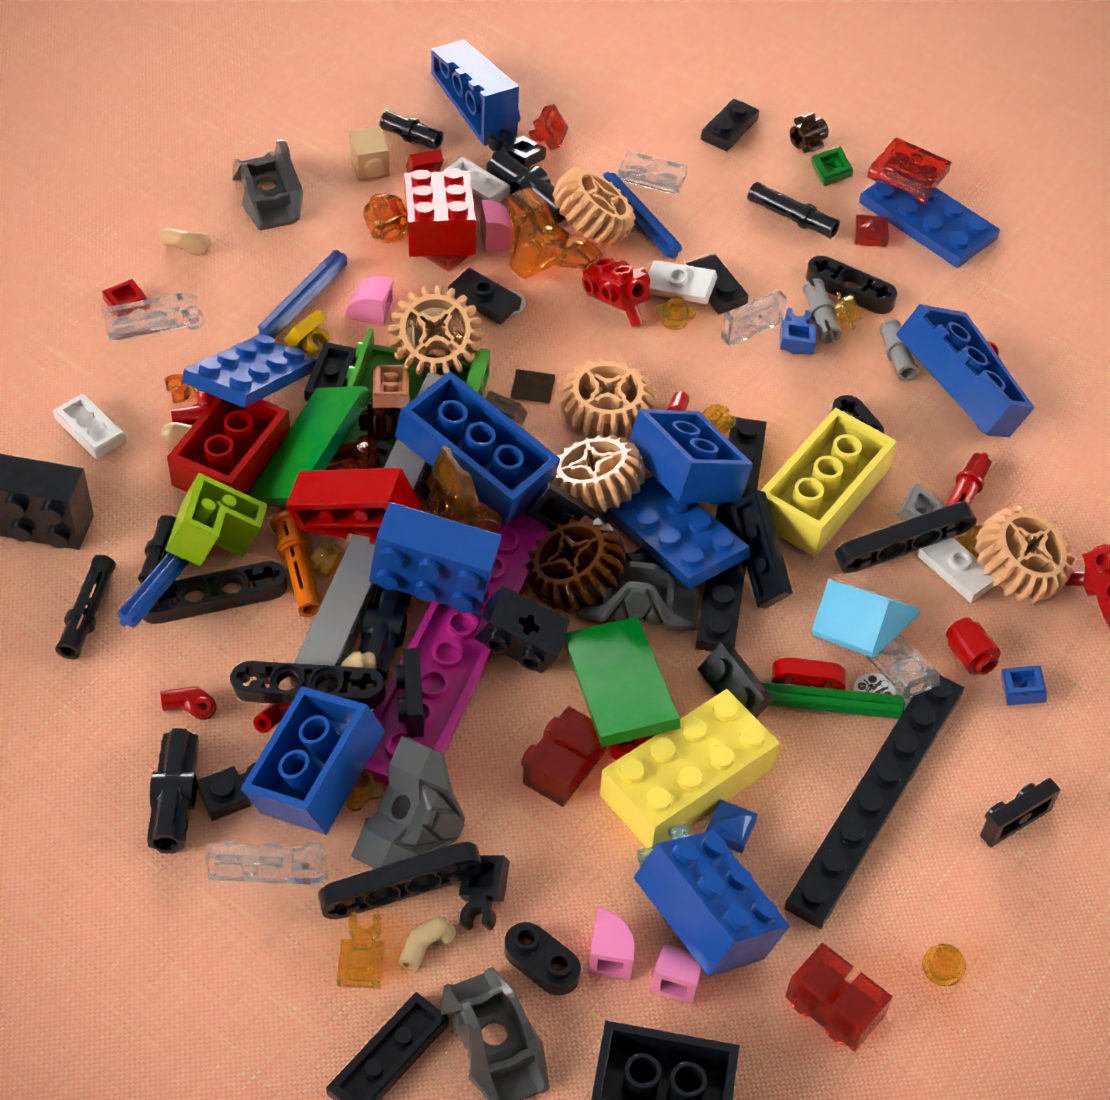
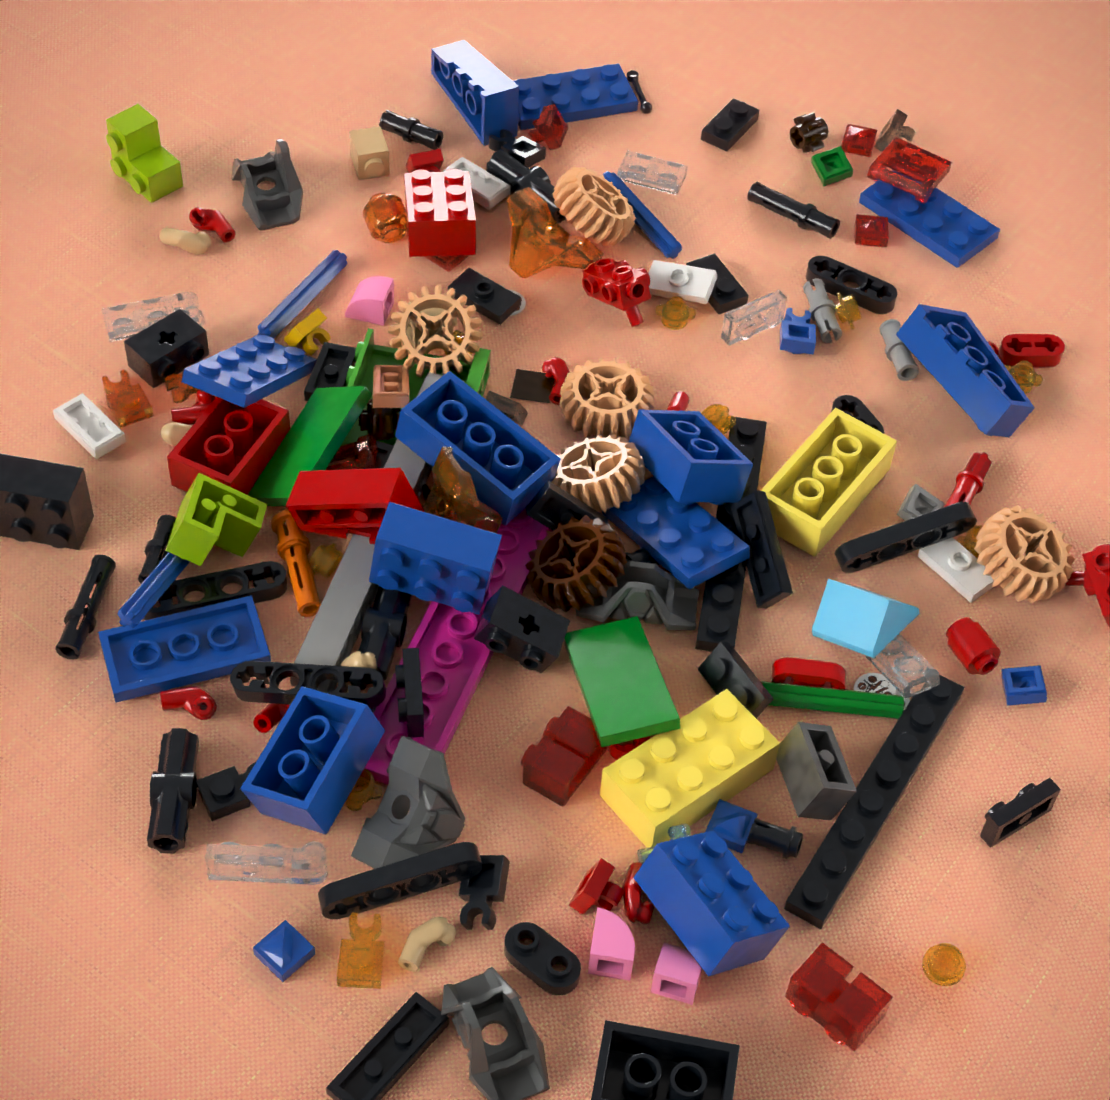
(123, 293): red tile -> none
(126, 401): none -> clear orange plate
(139, 154): none -> lime brick
(166, 347): none -> black brick
(182, 648): none -> blue plate
(212, 221): none -> red arm
(284, 950): none -> blue tile
(495, 226): bright pink brick -> none
(556, 369): none -> red arm
(576, 94): none -> blue plate
(596, 889): none -> red tile
(632, 76): none -> black hinge
(634, 907): none -> red arm
(776, 838): none -> black pin
(815, 771): none -> flat silver brick
(859, 140): none -> clear red tile
(893, 129): none -> clear smoke tile
(1025, 375): none -> clear yellow plate
(1038, 349): none -> red beam

